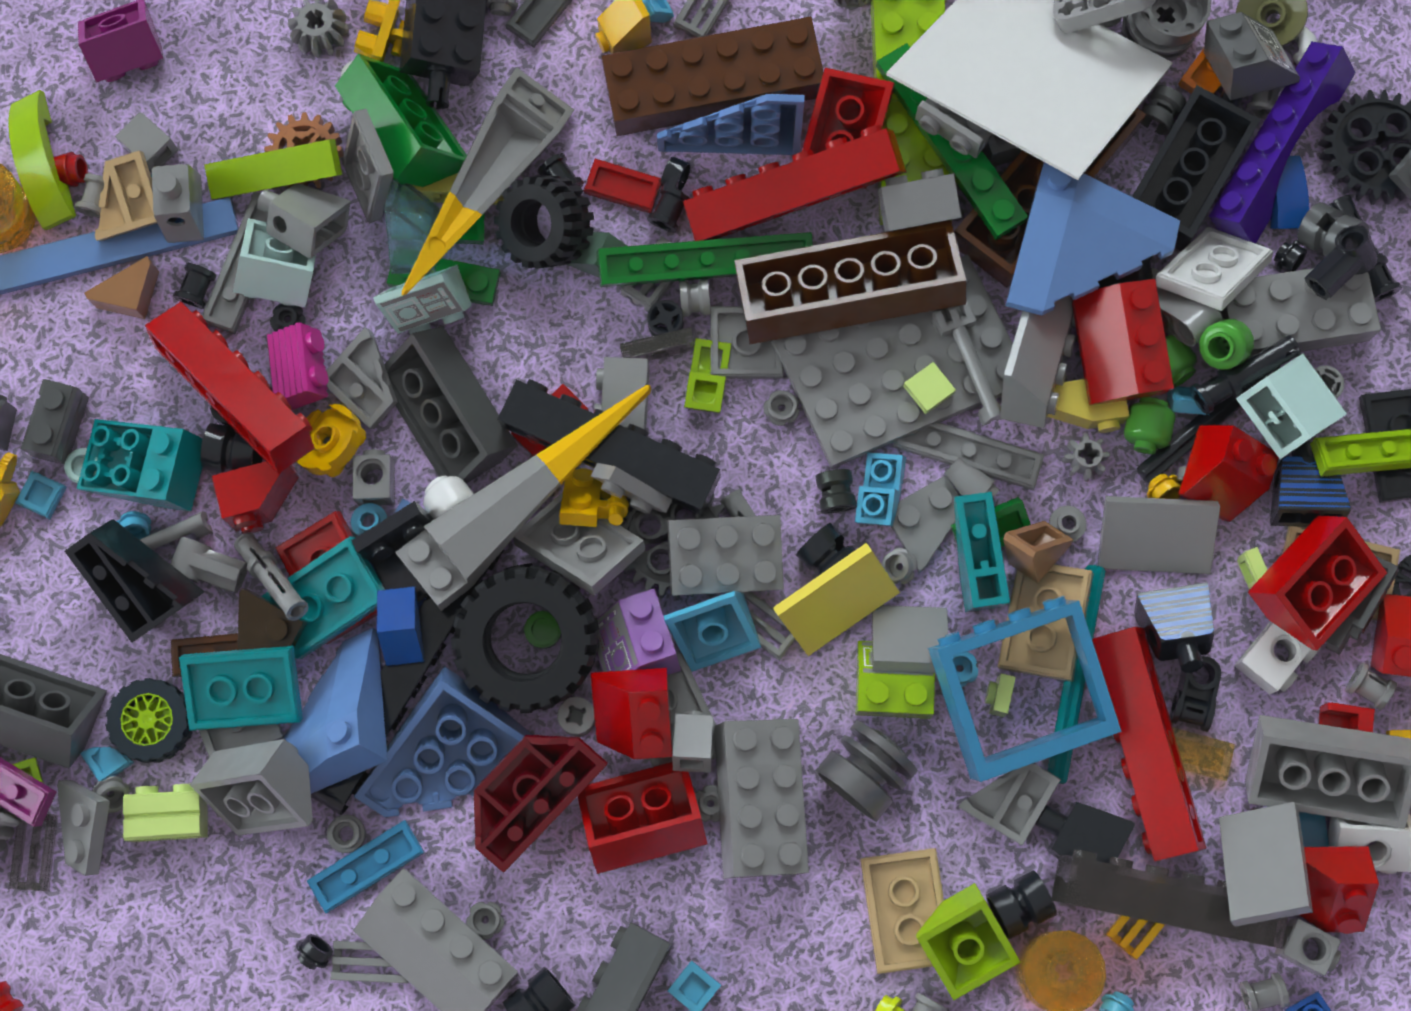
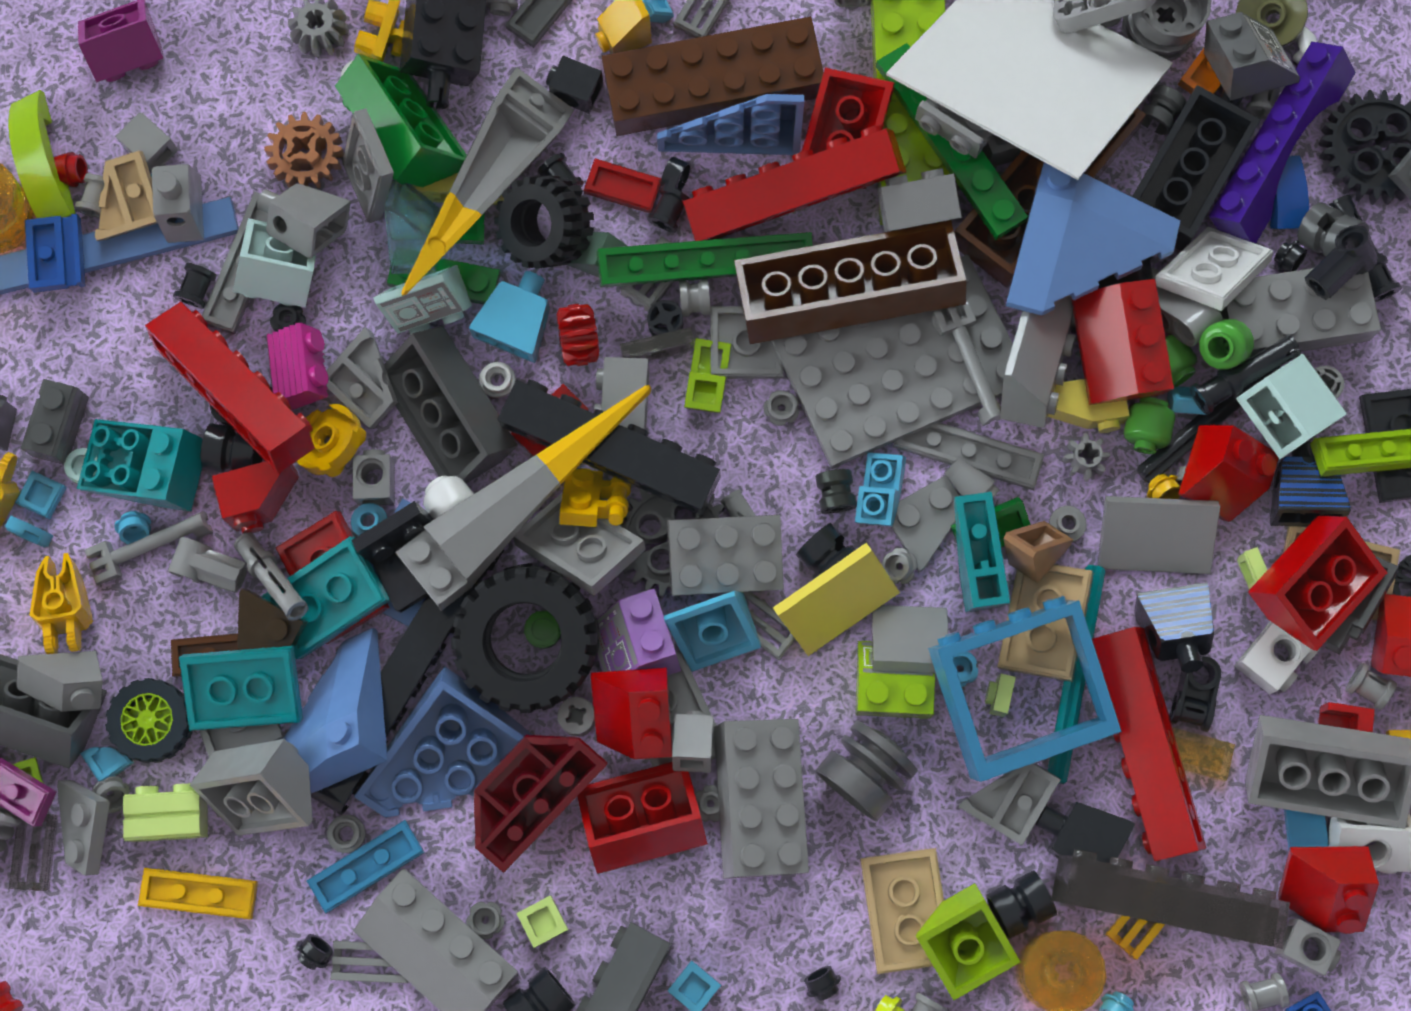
(35, 534): none -> medium azure tile
(54, 253): none -> blue plate
(60, 604): none -> yellow hinge
(62, 679): none -> light grey slope
(127, 291): medium nougat slope -> none
(131, 578): black wedge -> none
(198, 893): none -> yellow tile
(273, 169): lime tile -> none
(399, 626): blue slope -> none
(489, 372): none -> white plate
(514, 317): none -> medium azure torso
(542, 921): none -> yellowish green plate
(575, 83): none -> black brick
(578, 334): none -> red gear
(620, 483): light grey plate -> none
(822, 983): none -> black plate
(929, 388): yellowish green tile -> none
(1265, 864): light grey tile -> none

